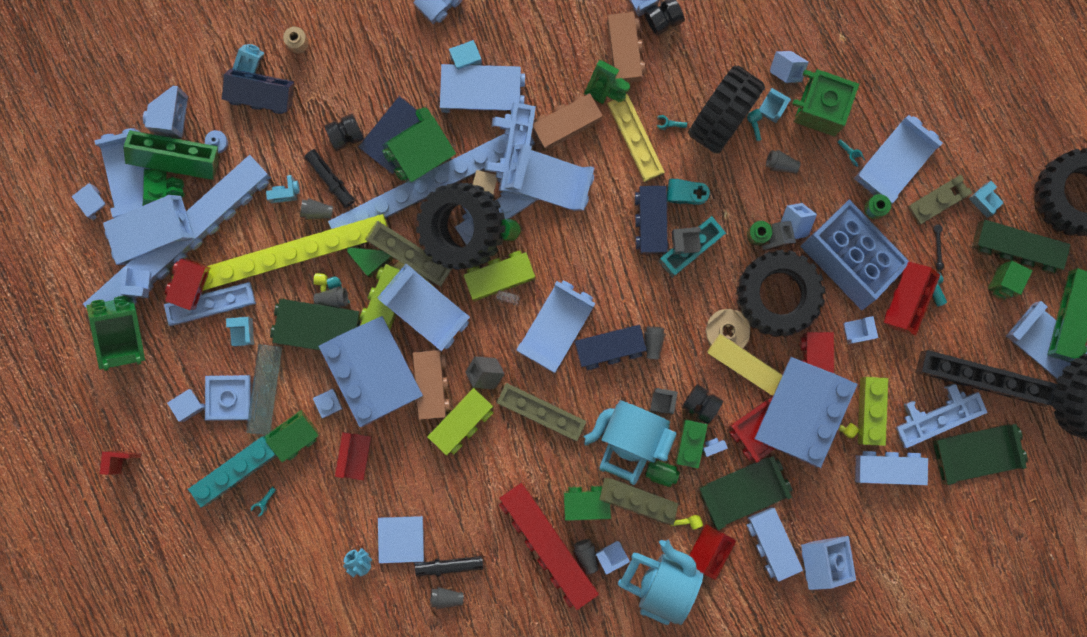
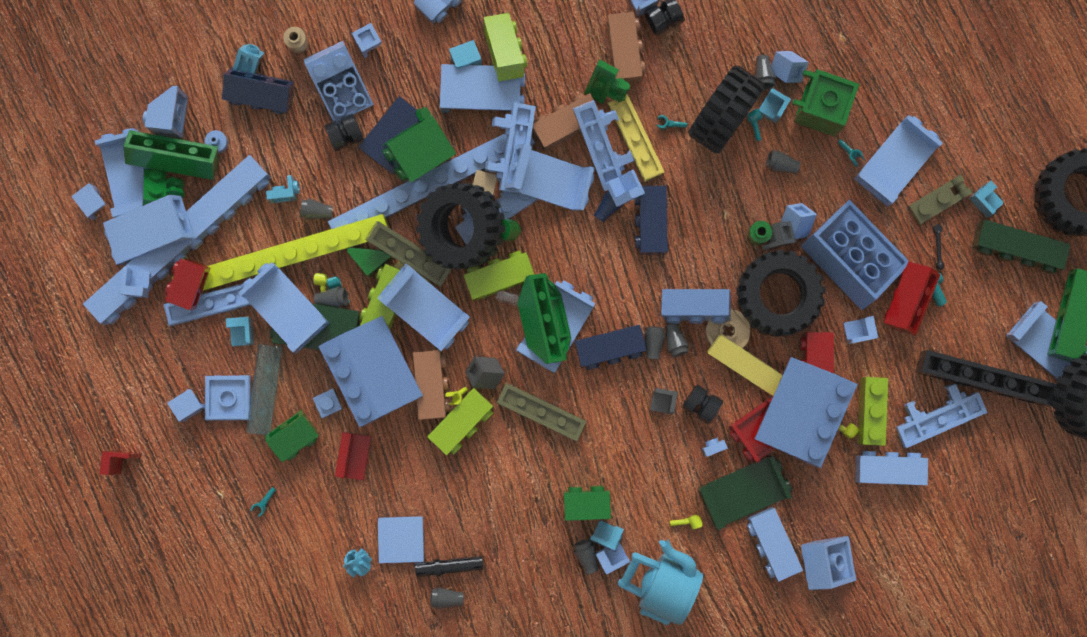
(115, 332): green container -> none
(232, 472): teal brick -> none
(283, 306): none -> light blue panel
(333, 183): black pin -> none
(338, 81): none -> light blue slope
(366, 39): none -> light blue panel
(456, 396): none -> neon yellow hand
(504, 47): none -> lime brick
(544, 319): none -> green wedge
(549, 546): red brick -> none
(593, 128): none -> light blue hinge
(606, 208): none -> dark blue cone
(607, 535): none -> medium azure panel
(625, 188): none -> light blue panel
(632, 436): medium azure piece -> none
(638, 501): olive plate -> none
(662, 473): green brick -> none
(676, 342): none -> dark grey cone
(682, 192): teal piece -> none
(686, 240): dark grey panel -> none
(691, 443): green brick -> none
(696, 305): none -> medium blue brick
(709, 235): teal brick -> none
(711, 551): red panel -> none
(765, 71): none -> dark grey cone
(873, 211): green brick -> none
(979, 453): dark green panel -> none
(1009, 280): green brick -> none

